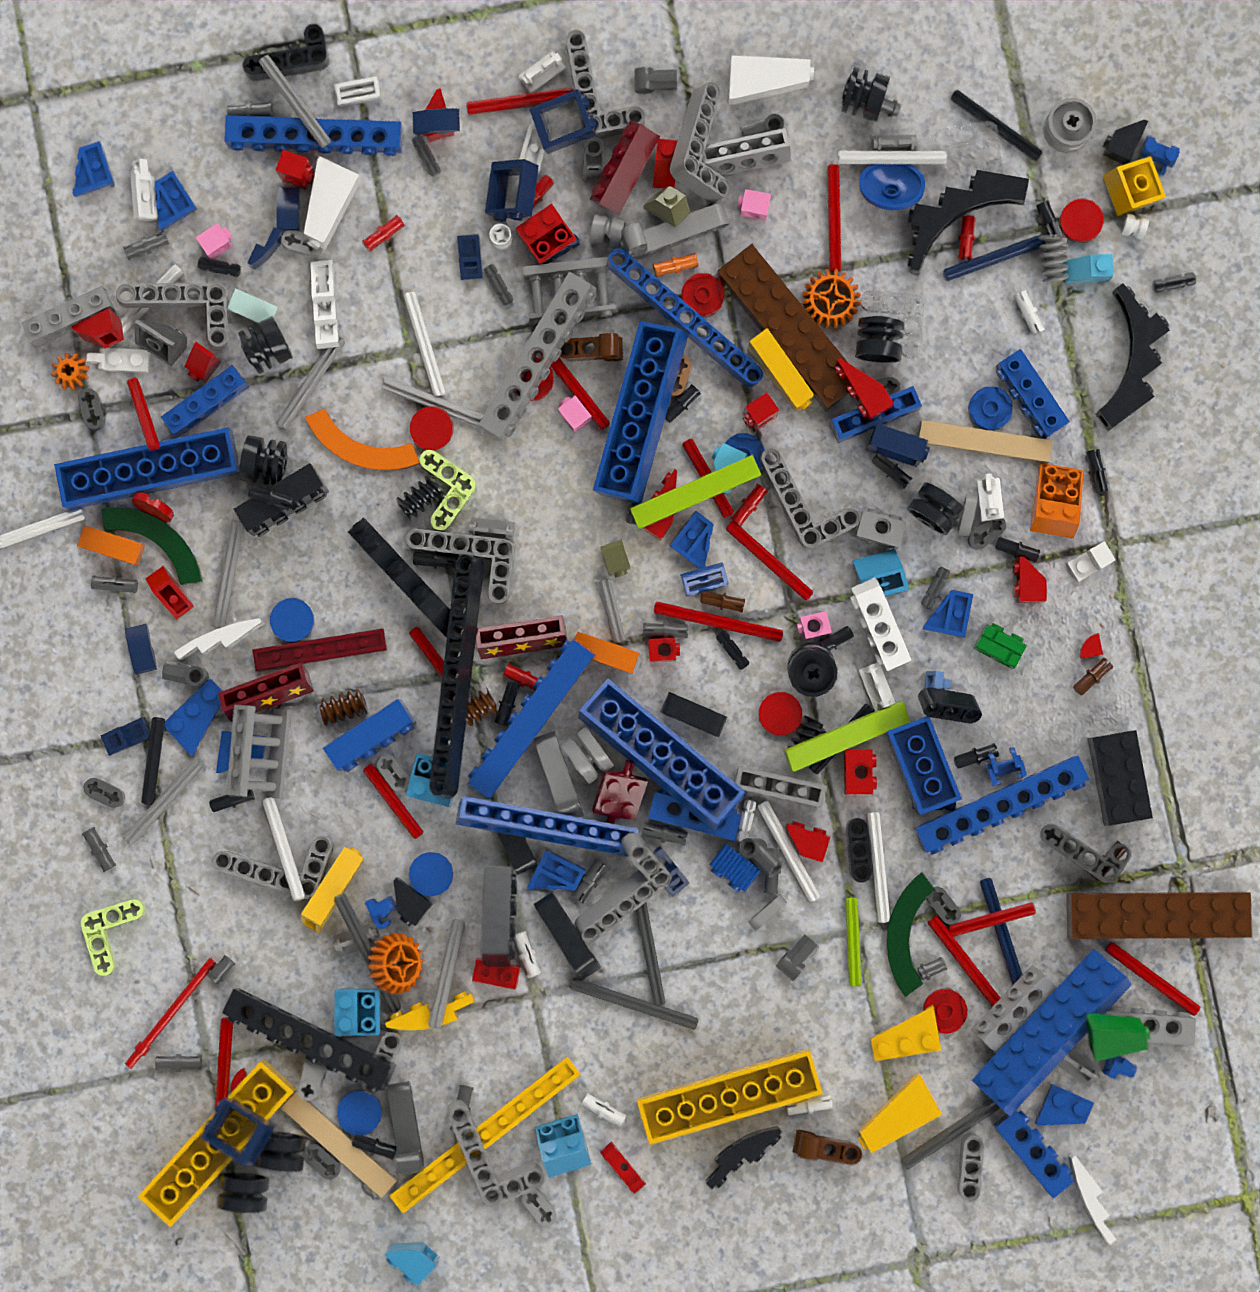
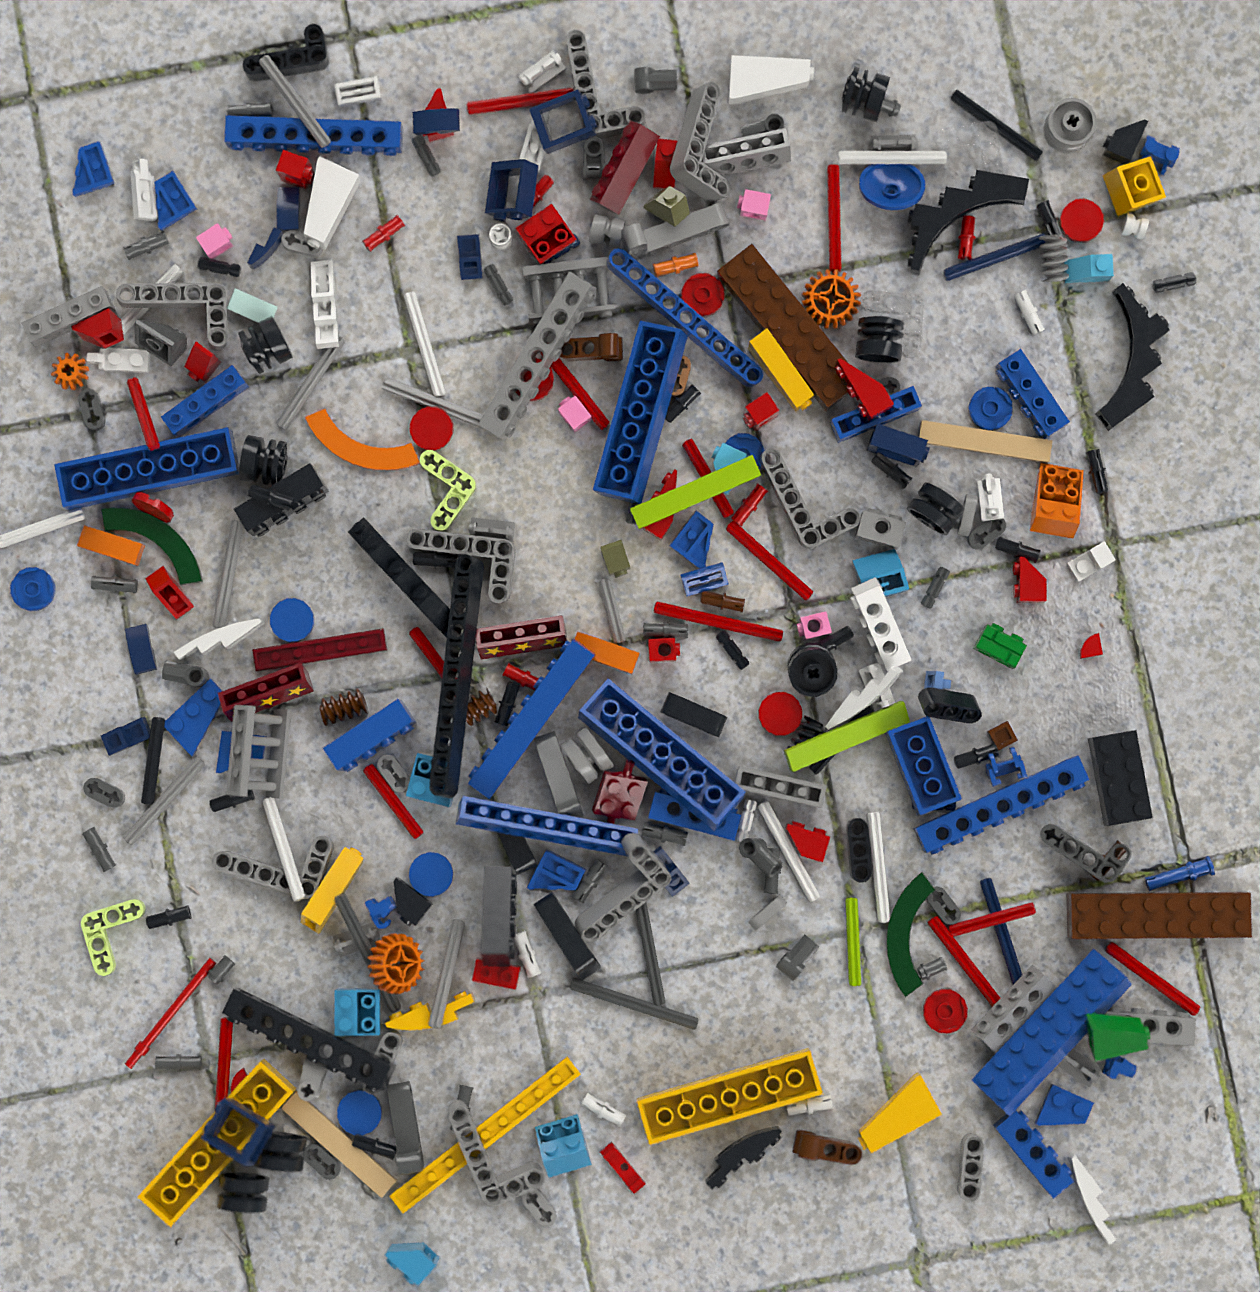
(32, 589): none -> blue tile
(168, 917): none -> black axle
(420, 497): black piece -> none
(734, 867): blue brick -> none
(852, 783): red brick -> none
(859, 701): none -> white slope
(908, 1038): yellow wing -> none
(949, 1134): dark grey axle -> none
(951, 615): blue wing -> none
(1002, 735): none -> reddish brown tile
(1092, 677): reddish brown axle -> none
(1190, 871): none -> blue pin

